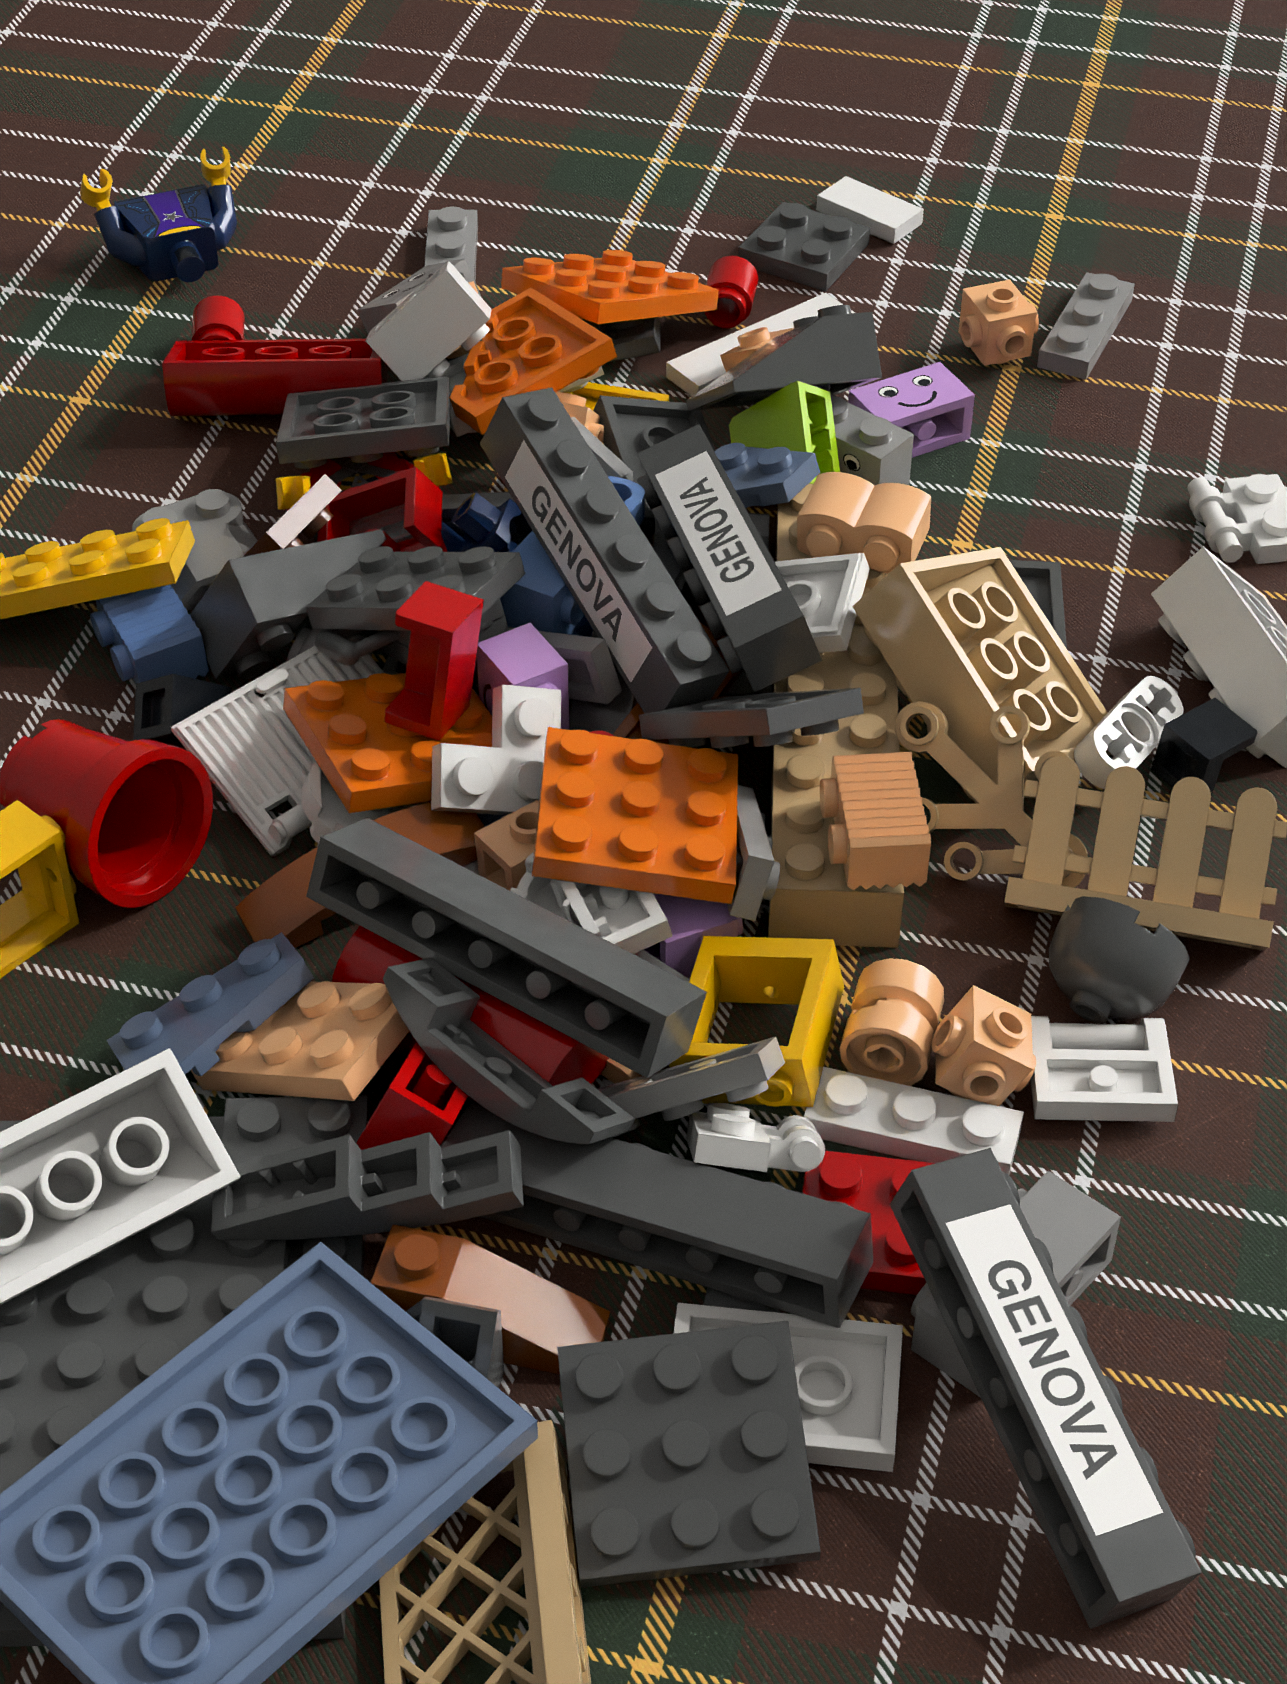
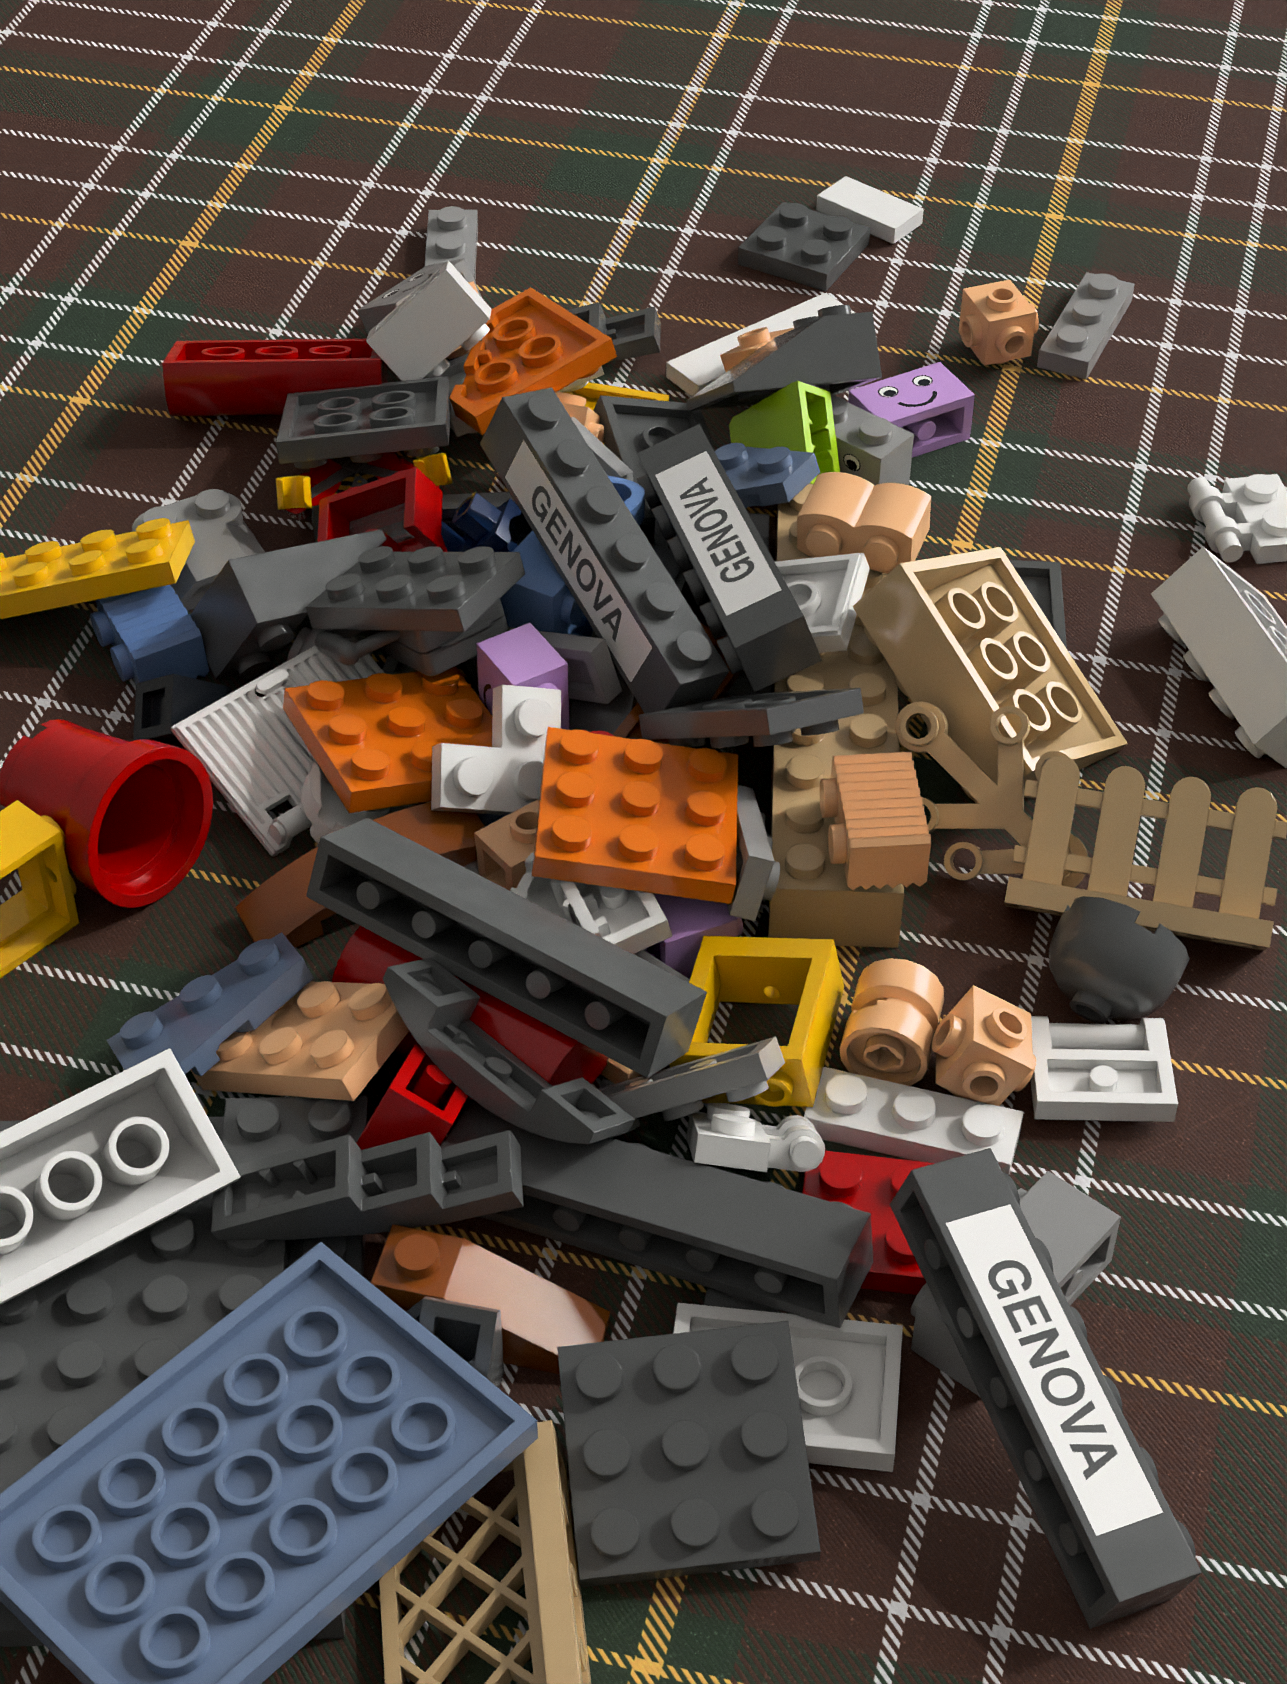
(168, 230): dark blue torso -> none
(218, 320): red brick -> none
(304, 517): plate -> none
(439, 659): red panel -> none
(611, 287): orange plate -> none
(737, 288): red brick -> none
(1113, 736): white beam -> none
(1200, 742): black panel -> none

